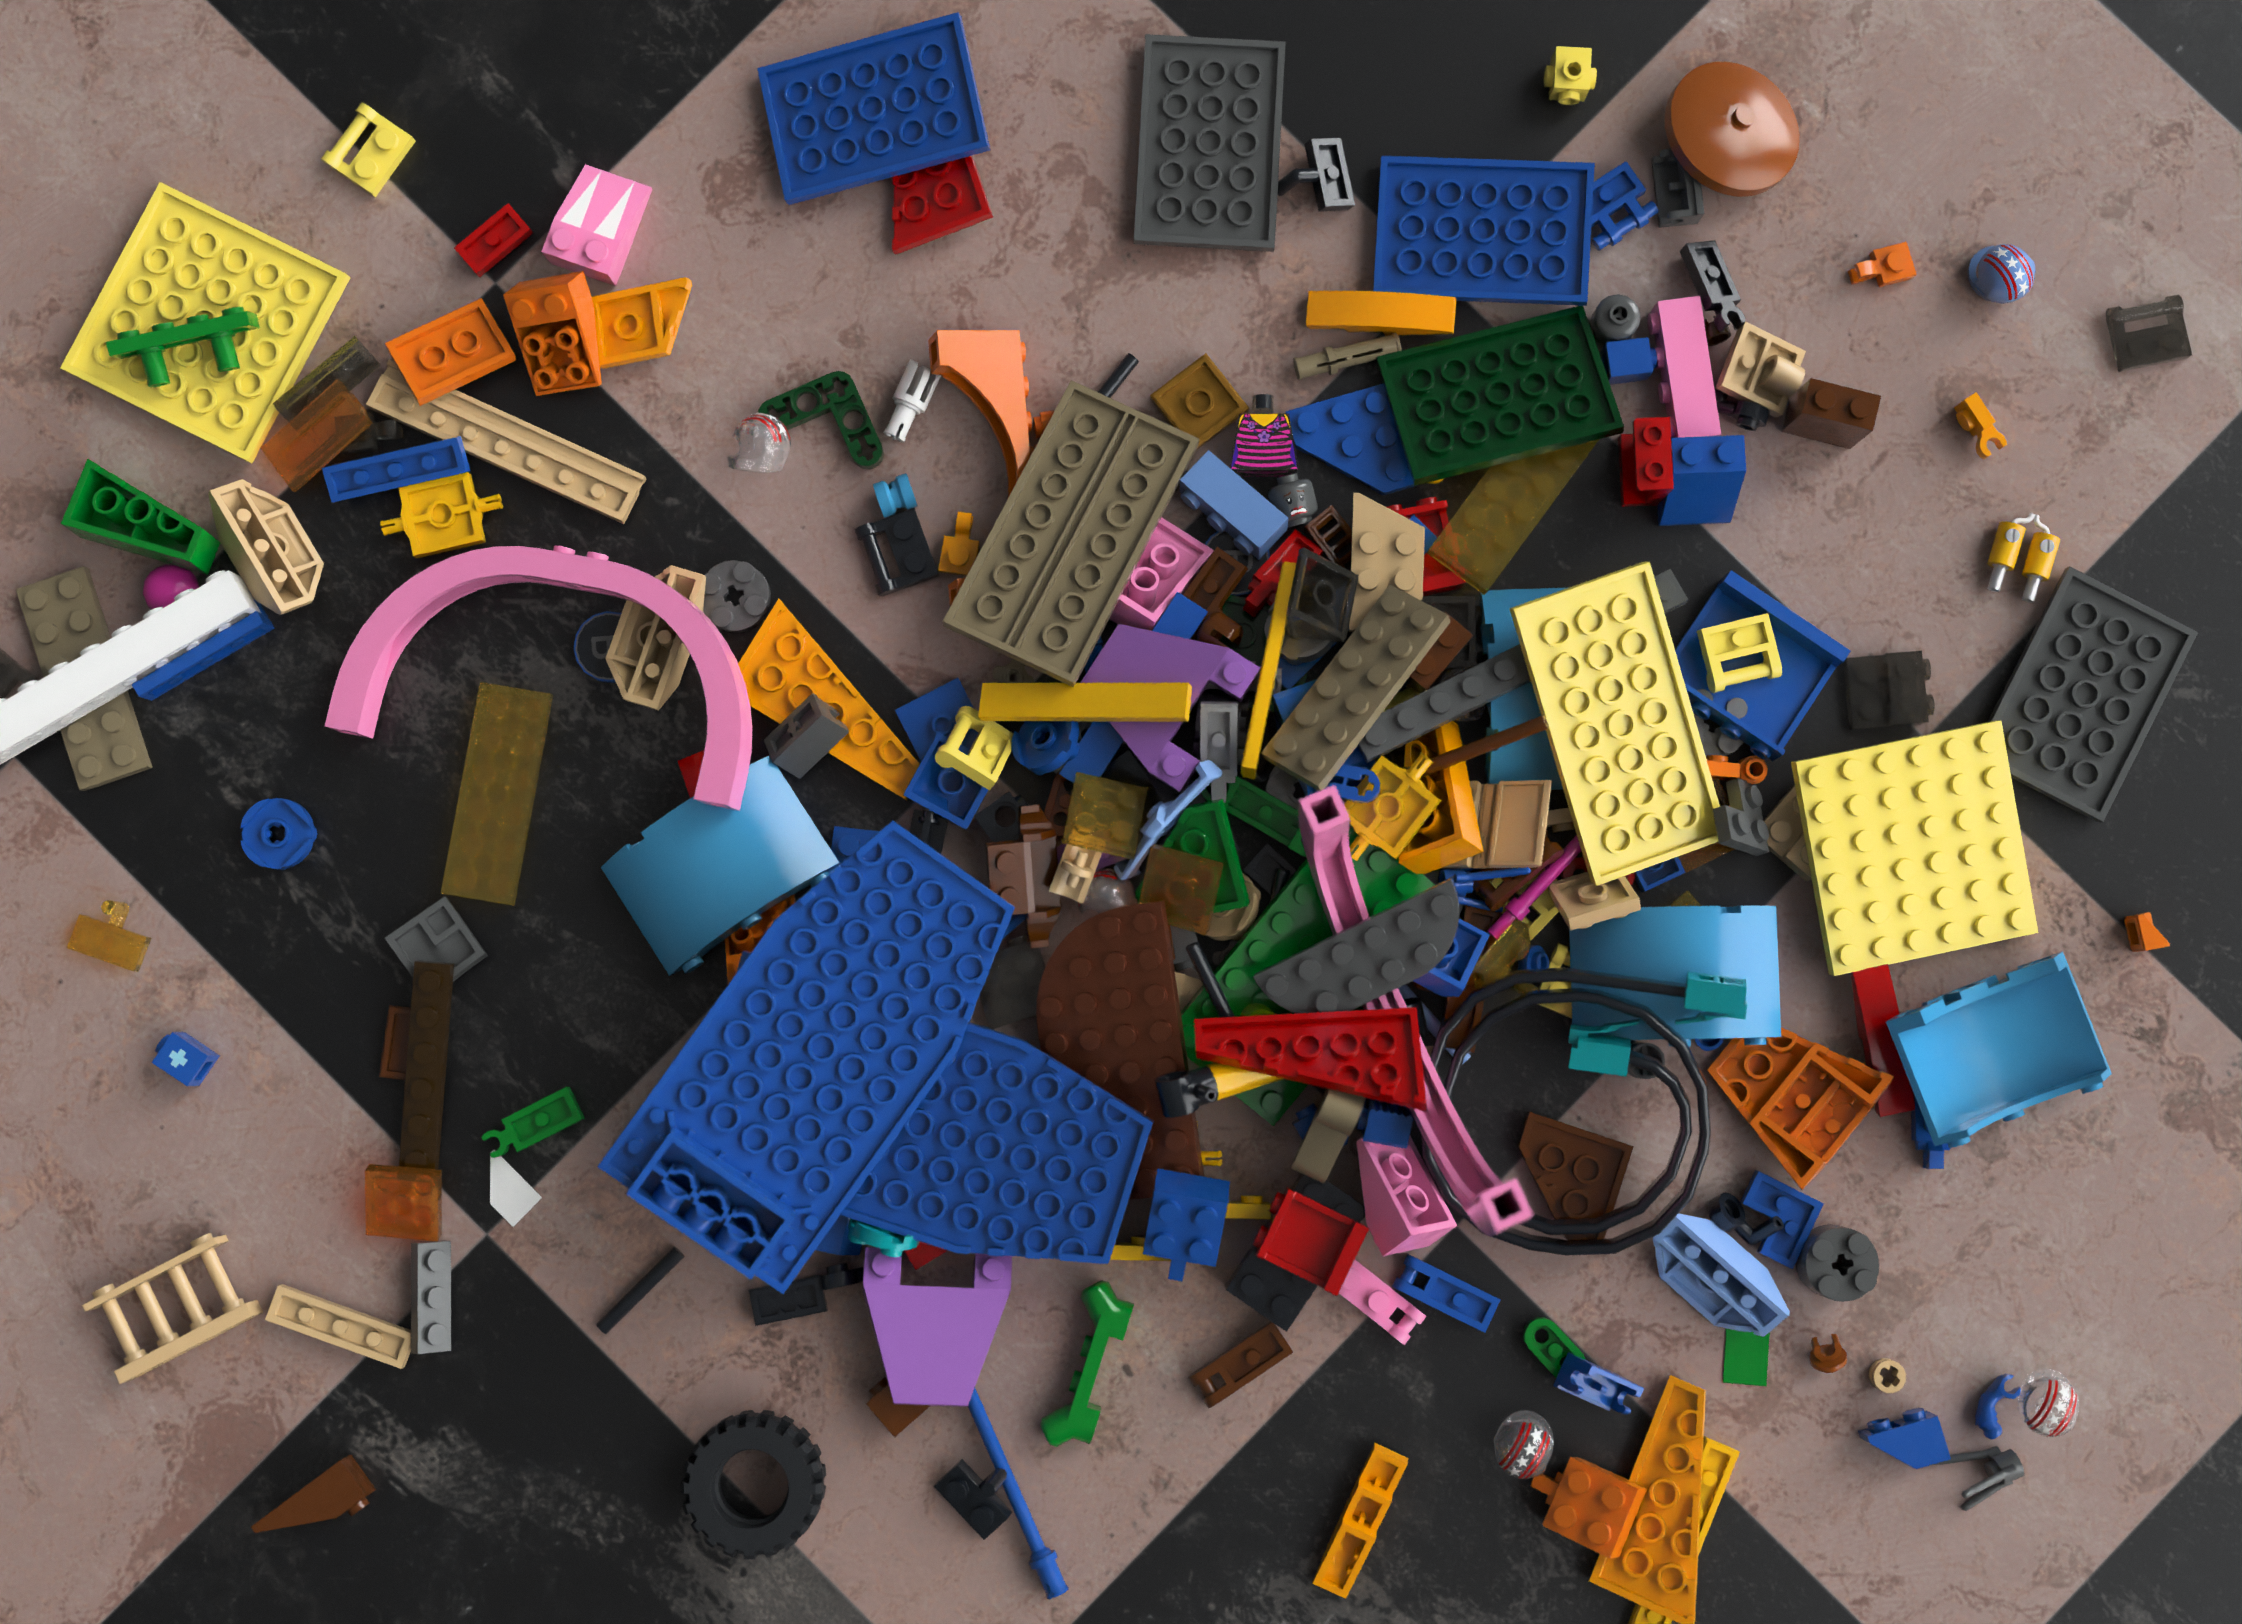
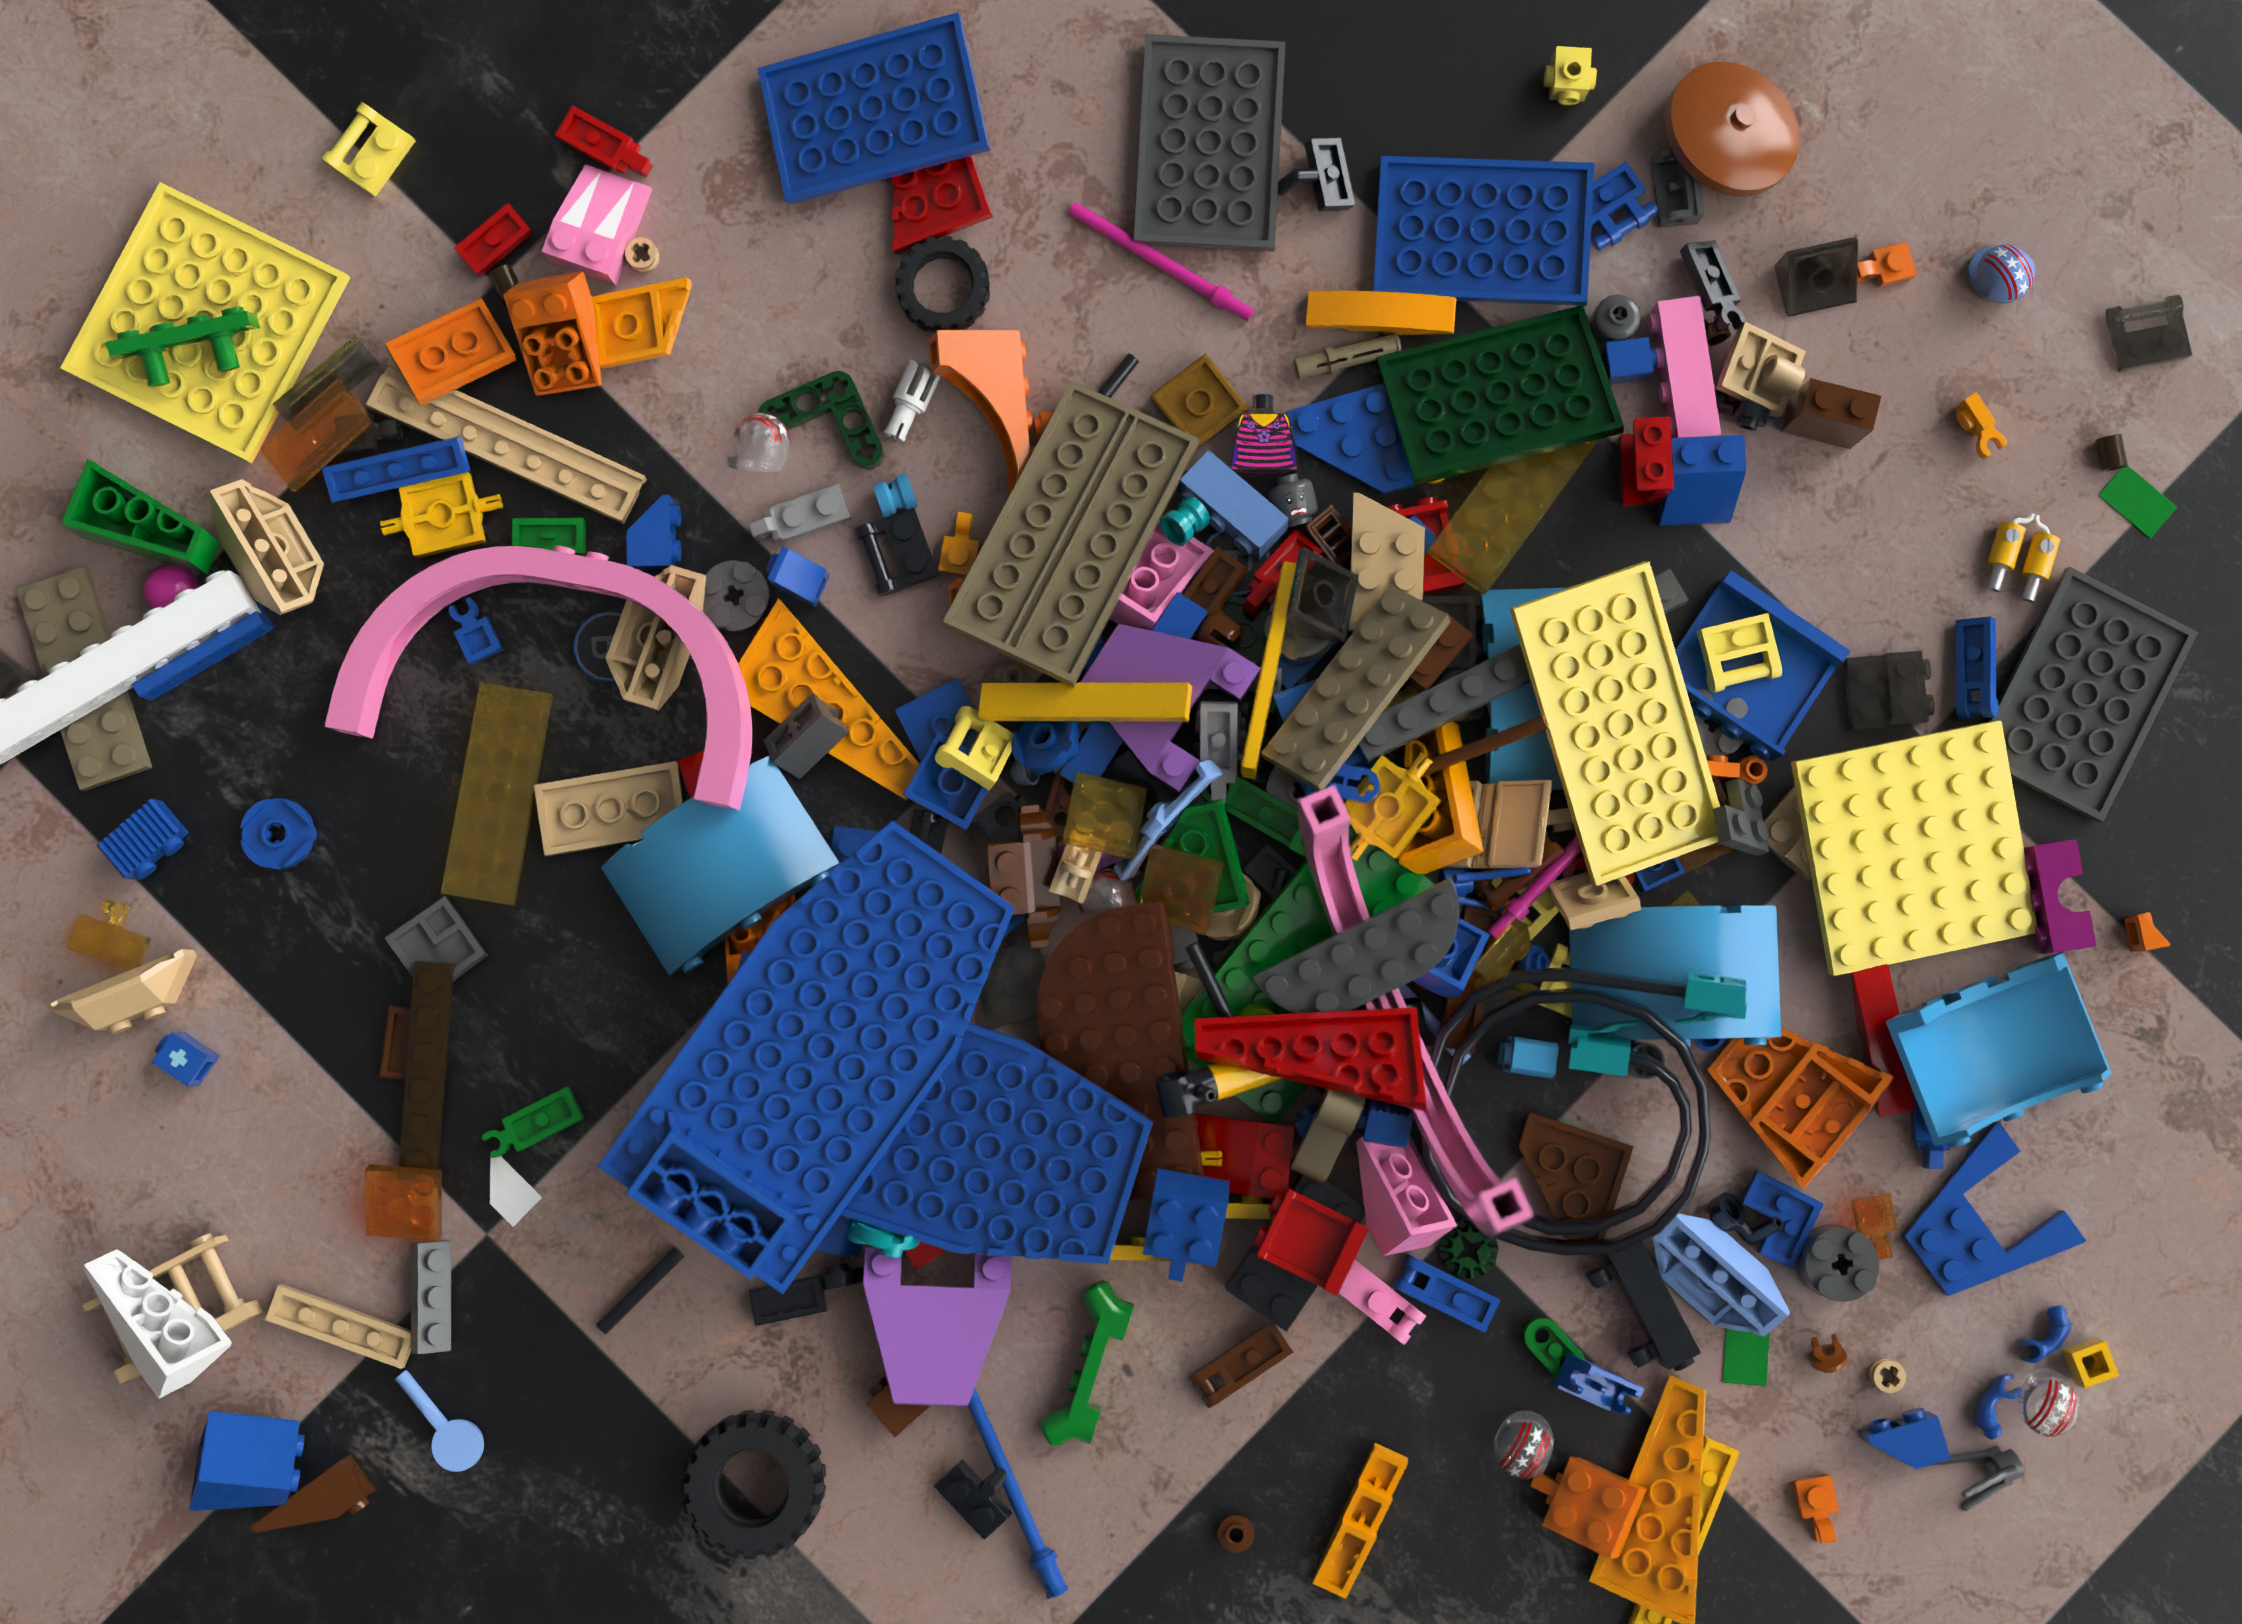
(129, 995): none -> tan wedge
(143, 840): none -> blue brick
(159, 1329): none -> white wedge
(245, 1462): none -> blue slope
(456, 1442): none -> light blue piece
(476, 636): none -> blue plate
(503, 279): none -> dark brown hinge
(550, 532): none -> green plate
(602, 143): none -> red hinge
(605, 807): none -> tan plate
(631, 257): none -> tan bush
(652, 537): none -> blue slope
(797, 576): none -> blue slope
(802, 515): none -> light grey hinge
(942, 249): none -> black tyre
(1022, 775): none -> sand blue hinge
(1182, 523): none -> teal wheel
(1219, 296): none -> dark pink bar
(1230, 1523): none -> reddish brown plate
(1253, 1153): none -> red slope
(1464, 1266): none -> dark green gear
(1528, 1057): none -> dark azure brick
(1652, 1306): none -> black brick
(1816, 1501): none -> orange plate
(1818, 276): none -> clear smoke slope
(1875, 1218): none -> clear orange plate
(1957, 1243): none -> blue wing
(1976, 667): none -> blue plate
(2056, 927): none -> magenta arch
(2058, 1331): none -> blue piece
(2100, 1367): none -> yellow plate
(2112, 452): none -> dark brown hinge
(2138, 501): none -> green sticker

